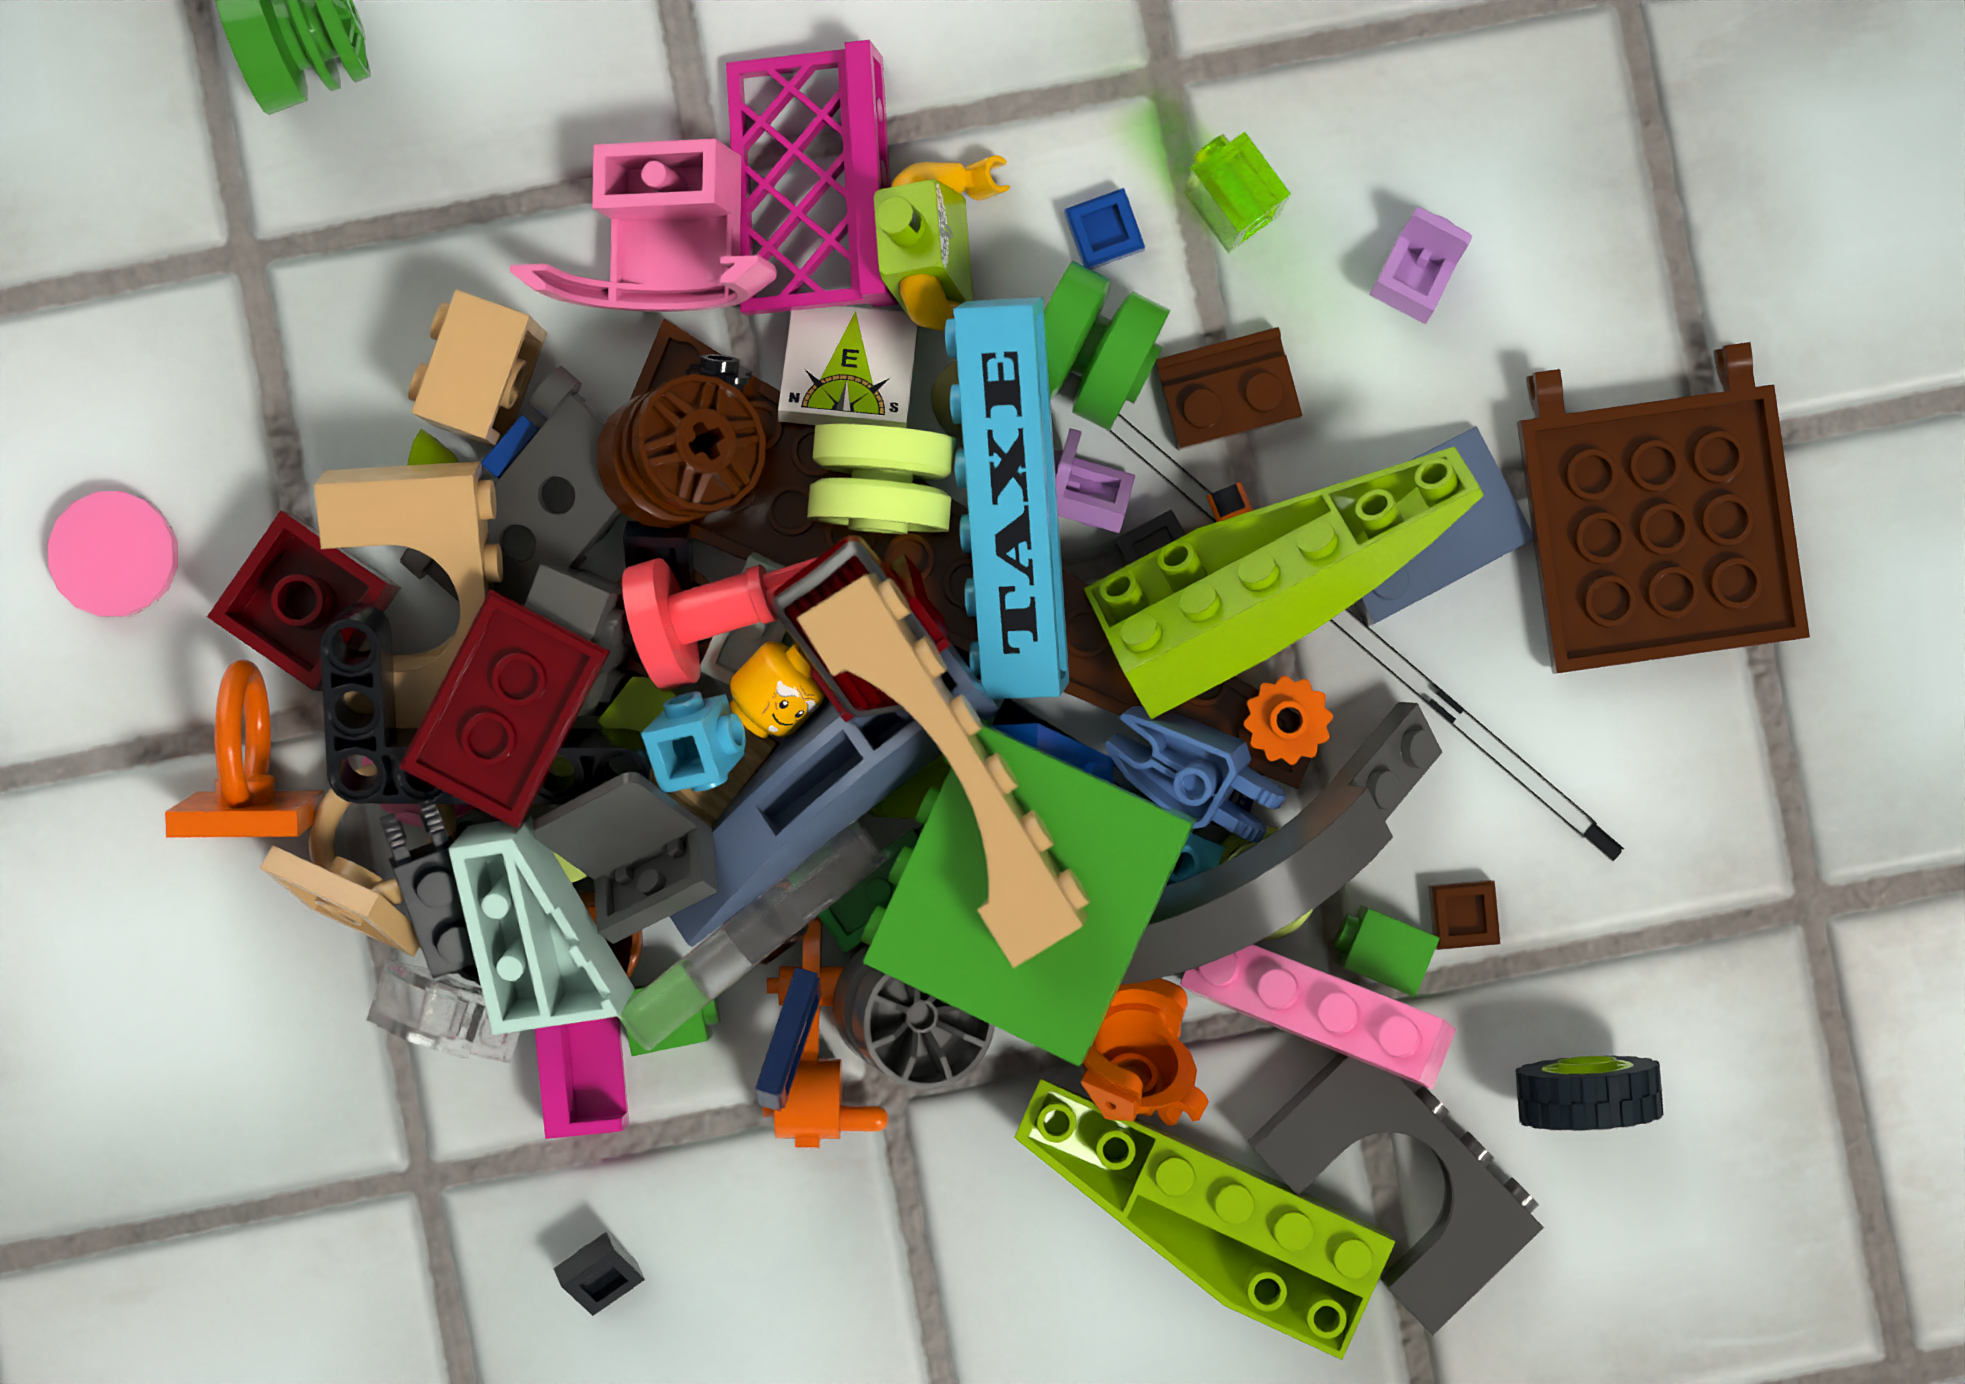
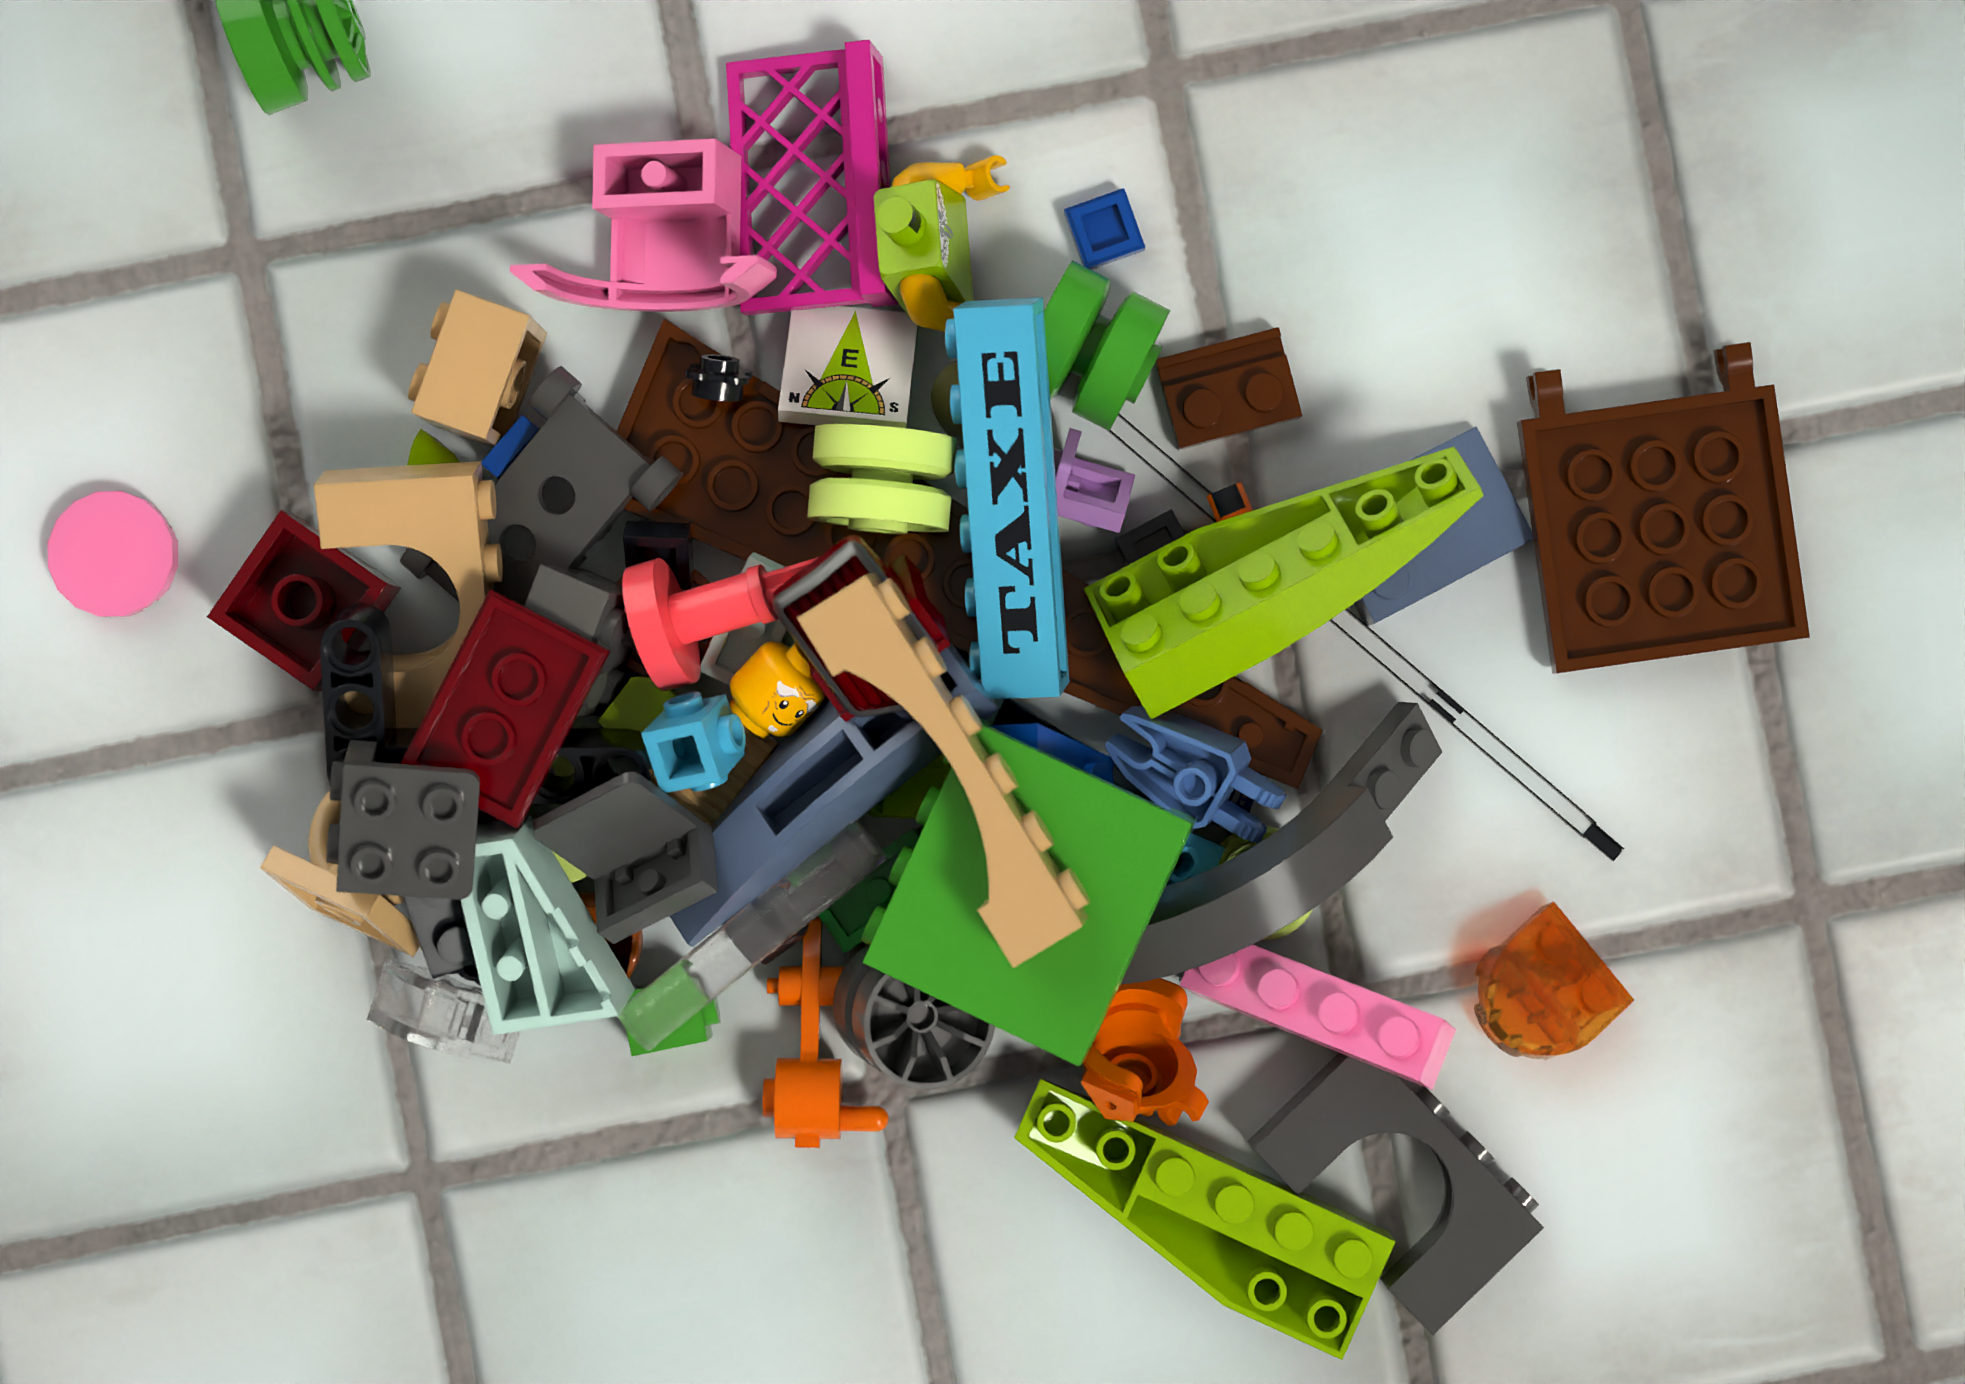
(246, 794): orange tile -> none
(403, 827): none -> dark grey bracket
(582, 1078): dark pink panel -> none
(599, 1274): black plate -> none
(648, 456): reddish brown wheel -> none
(789, 1039): dark blue tile -> none
(1235, 189): clear neon green brick -> none
(1263, 720): orange piece -> none
(1385, 949): bright green brick -> none
(1420, 264): lavender bracket -> none
(1464, 914): reddish brown tile -> none
(1546, 989): none -> clear orange slope
(1589, 1093): black wheel -> none

